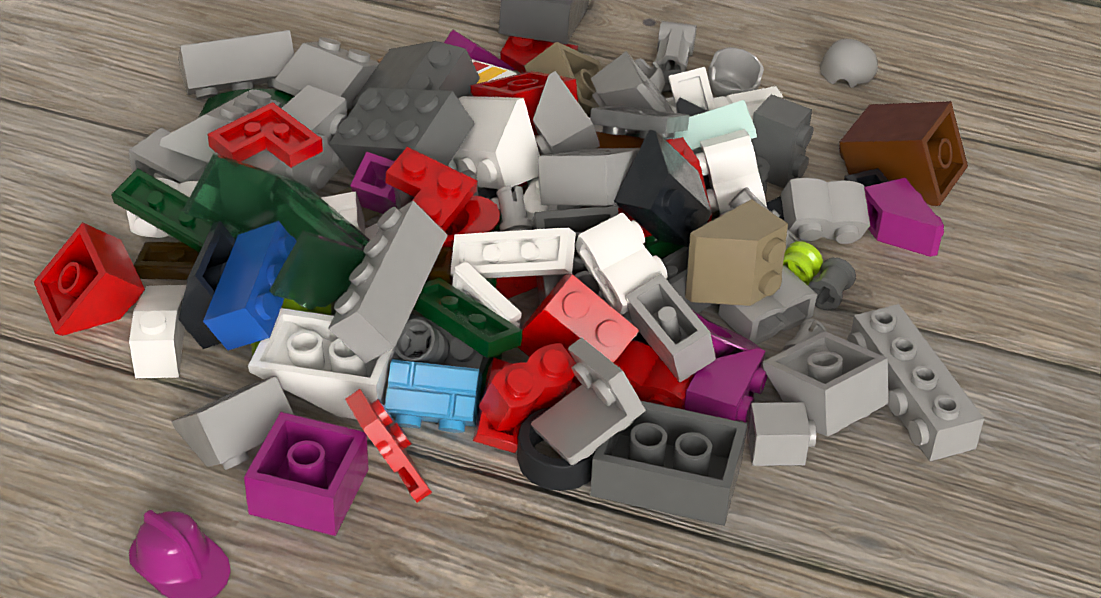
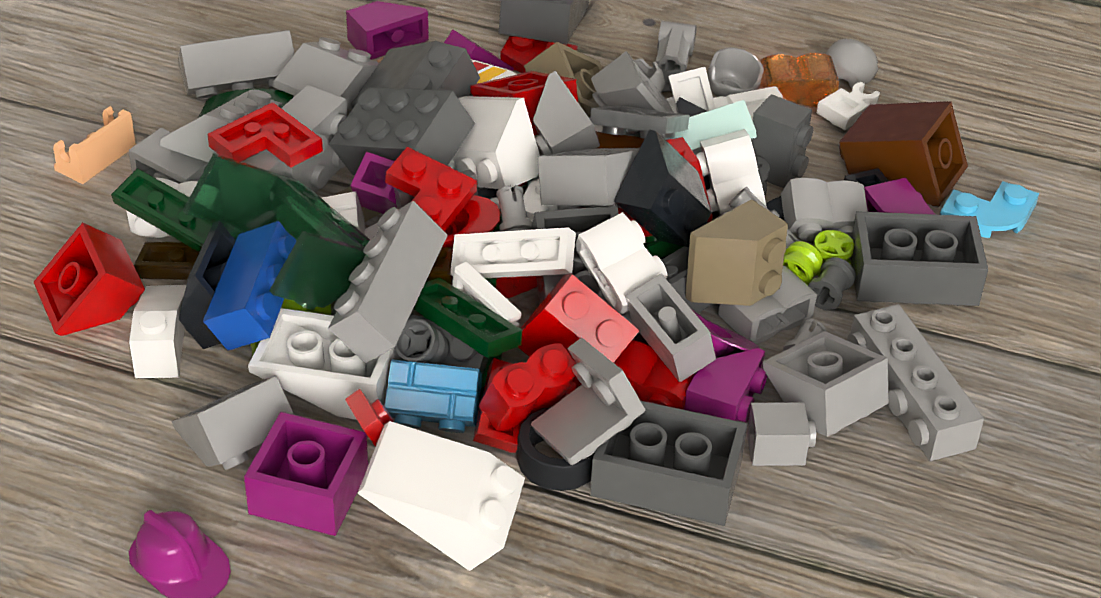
(98, 149): none -> light nougat hinge
(386, 26): none -> magenta slope
(443, 492): none -> white slope
(802, 78): none -> clear orange brick
(834, 244): none -> lime wheel
(844, 107): none -> white plate
(918, 258): none -> dark grey brick
(1006, 211): none -> medium azure plate

